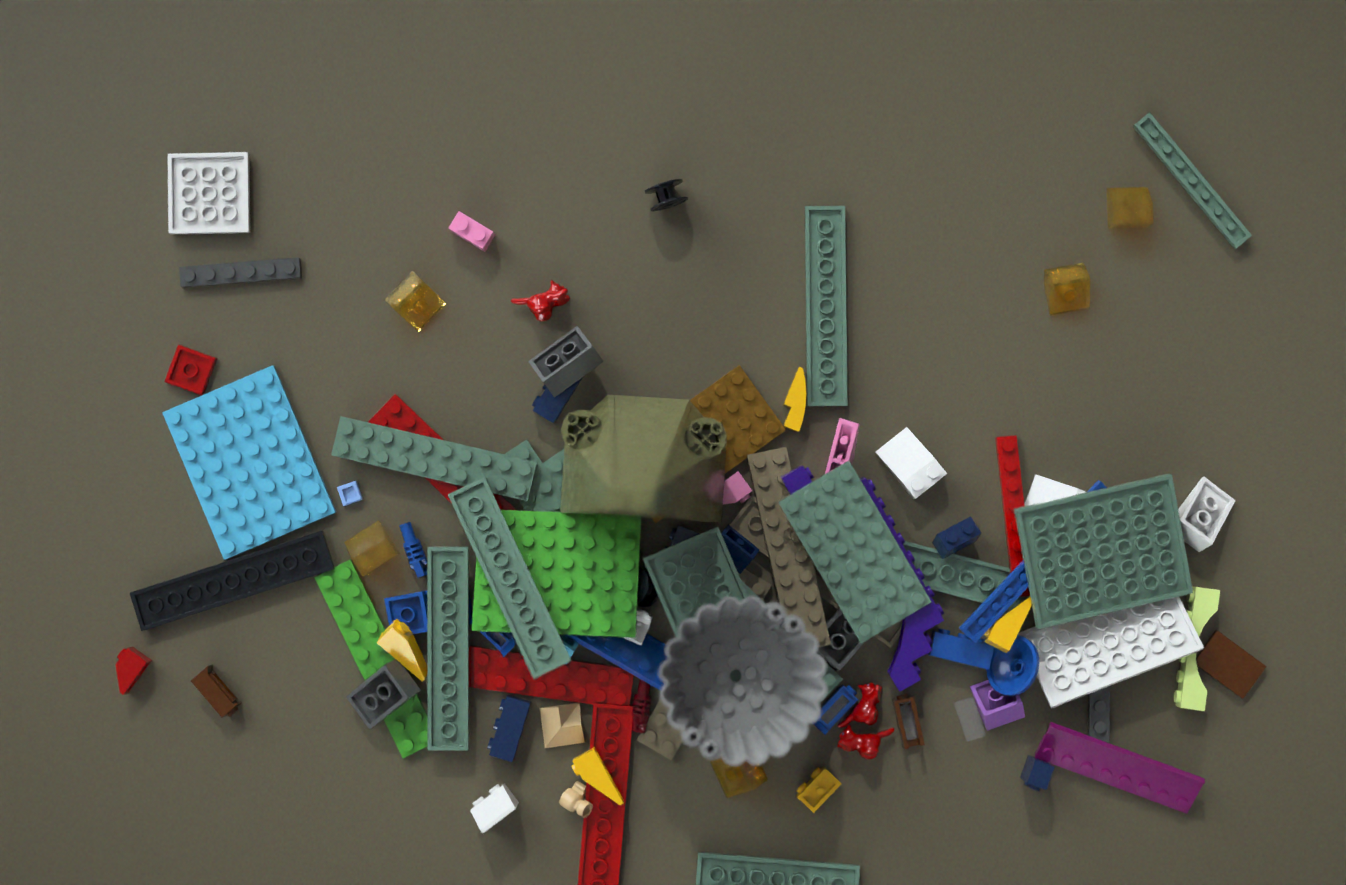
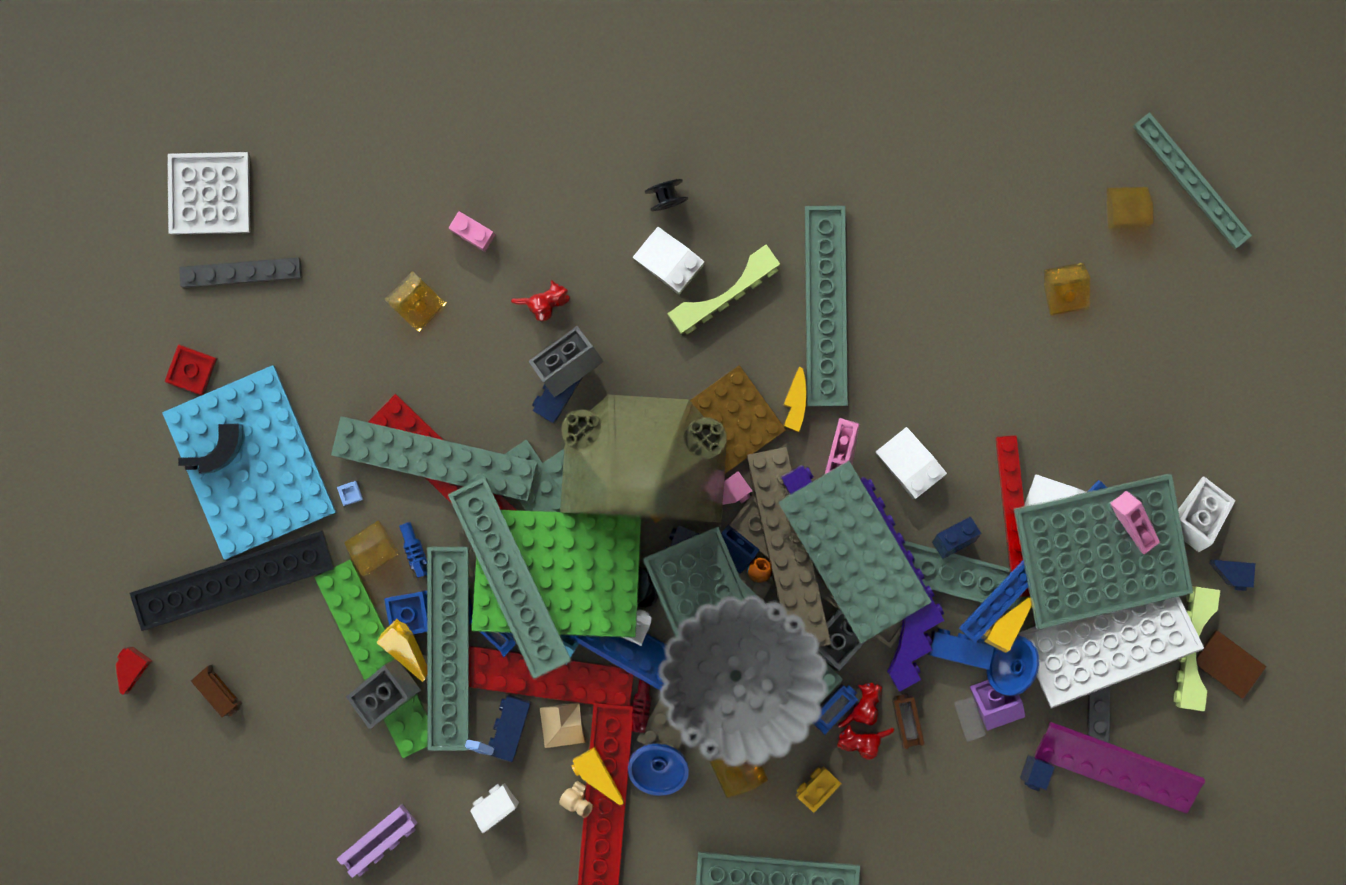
(226, 450): none -> black arch
(377, 840): none -> lavender brick
(479, 747): none -> light blue tile
(655, 776): none -> blue dish
(669, 260): none -> white slope
(690, 314): none -> yellowish green arch
(759, 570): none -> orange piece
(1135, 521): none -> bright pink slope
(1235, 573): none -> dark blue slope

